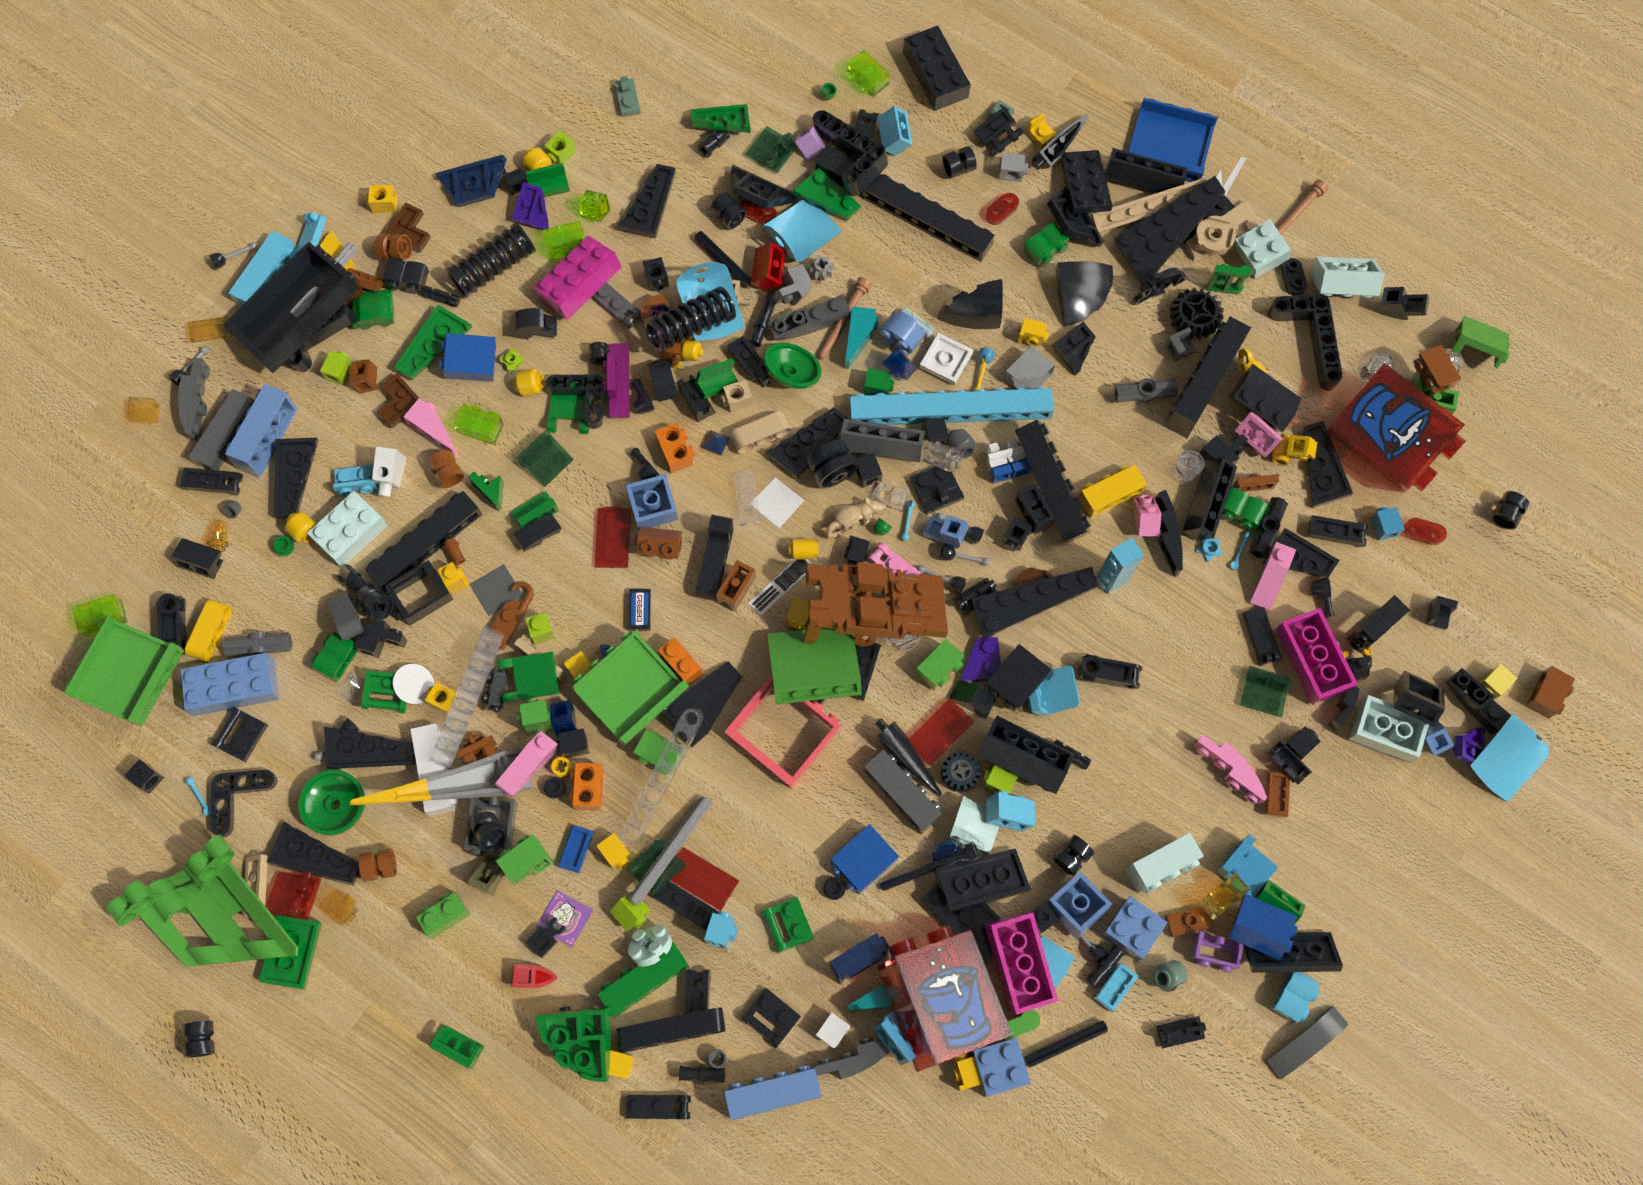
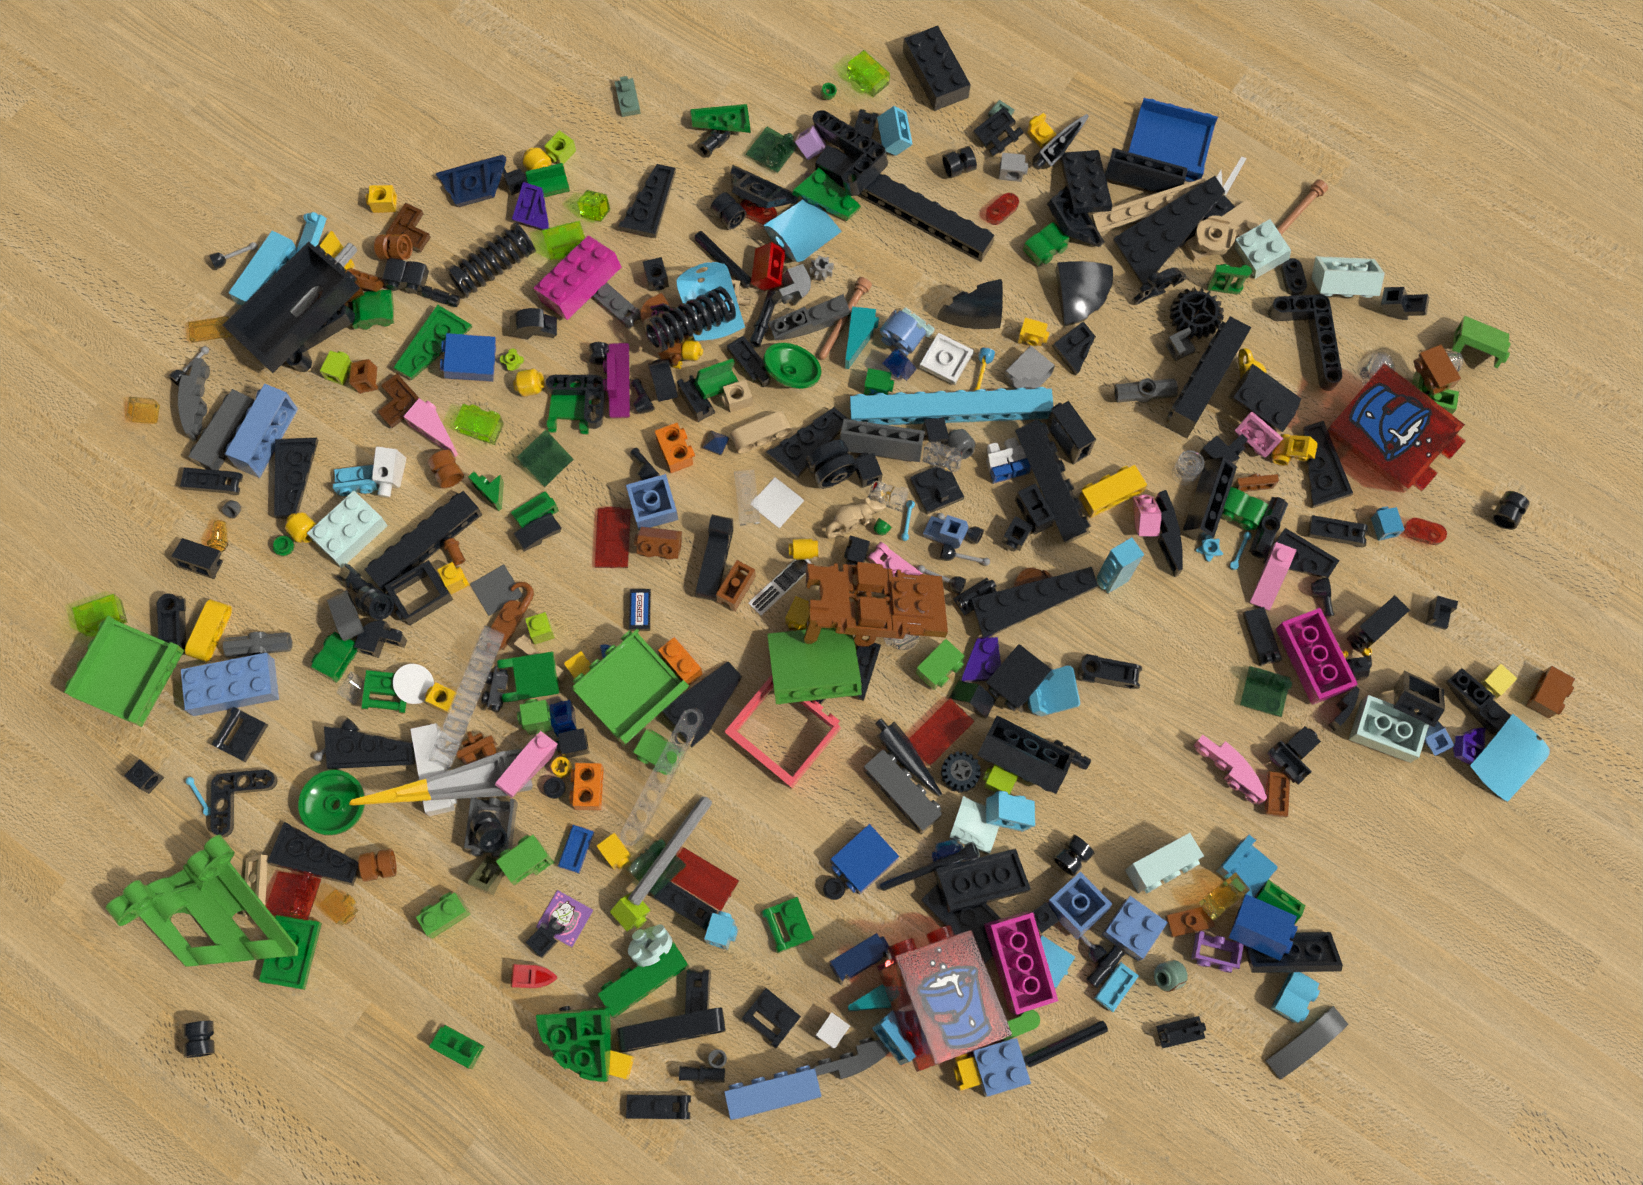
(1070, 432): none -> black window

